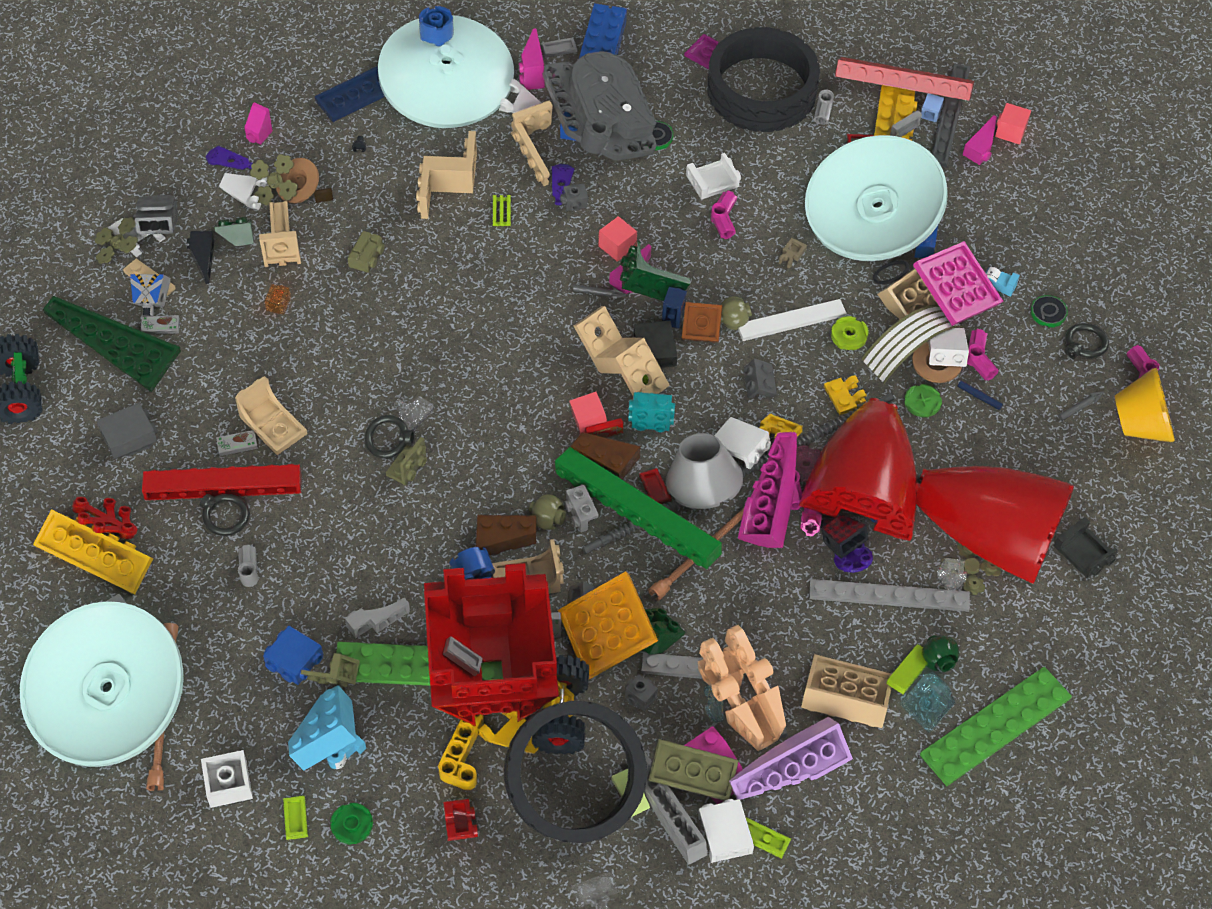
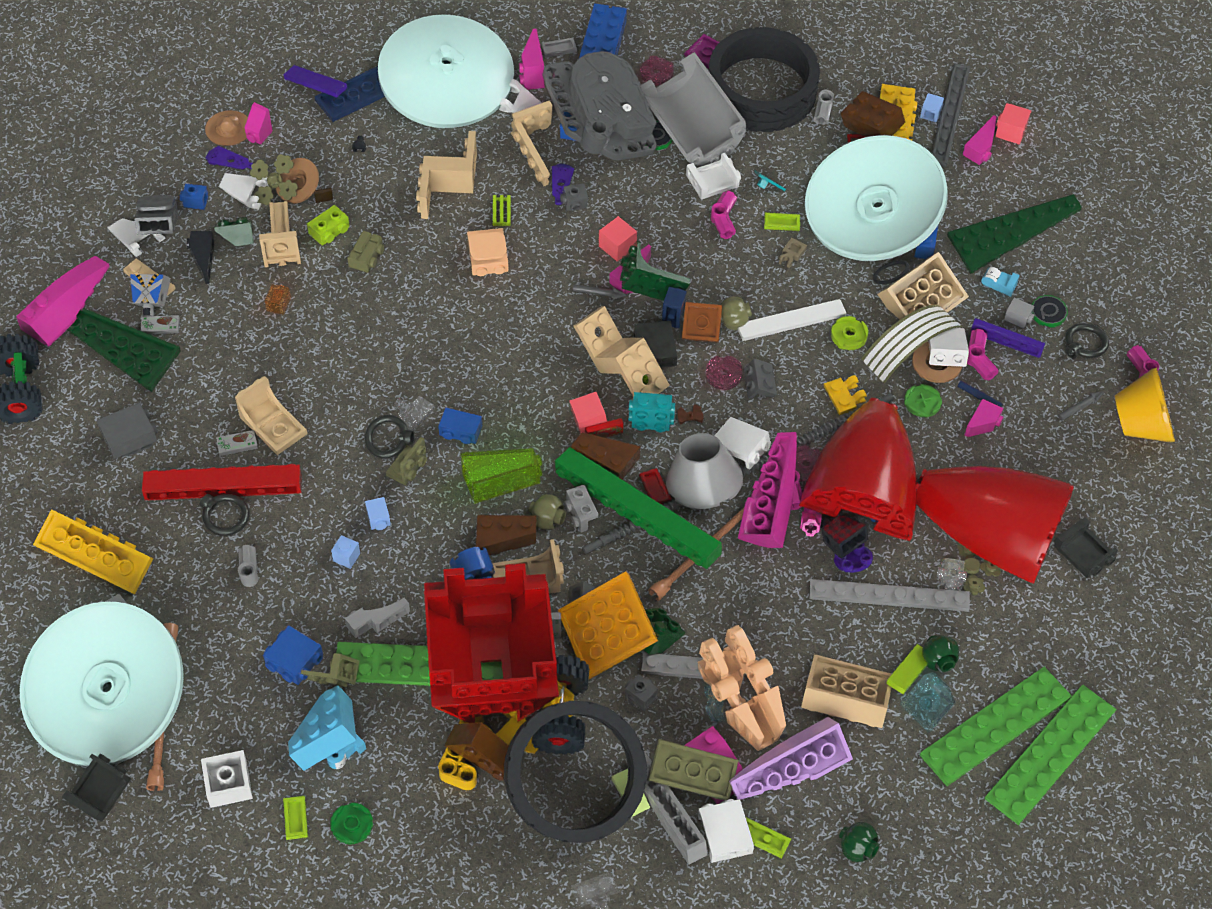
(60, 302): none -> dark pink wedge
(98, 787): none -> pearl dark grey panel
(117, 241): olive plant -> none
(125, 528): red plant -> none
(194, 196): none -> blue brick
(226, 128): none -> medium nougat hat
(315, 81): none -> dark purple tile
(328, 225): none -> lime brick
(345, 552): none -> light blue brick
(377, 513): none -> light blue brick
(436, 25): blue brick -> none
(459, 820): red cylinder -> none
(460, 426): none -> blue brick
(462, 656): light grey tile -> none
(479, 747): none -> reddish brown wedge
(487, 251): none -> light nougat brick
(499, 472): none -> clear neon green slope
(655, 63): none -> clear pink plate
(696, 113): none -> light grey cylinder
(696, 415): none -> copper piece
(722, 381): none -> clear pink plate
(764, 181): none -> teal piece
(775, 425): yellow plate -> none
(781, 221): none -> lime tile
(858, 841): none -> dark green plant
(872, 116): none -> reddish brown piece
(904, 78): brick -> none
(906, 124): light grey tile -> none
(958, 283): dark pink plate -> none
(984, 419): none -> dark pink slope
(992, 238): none -> dark green wing
(1010, 338): none -> dark purple tile
(1019, 313): none -> light grey brick
(1050, 754): none -> bright green plate

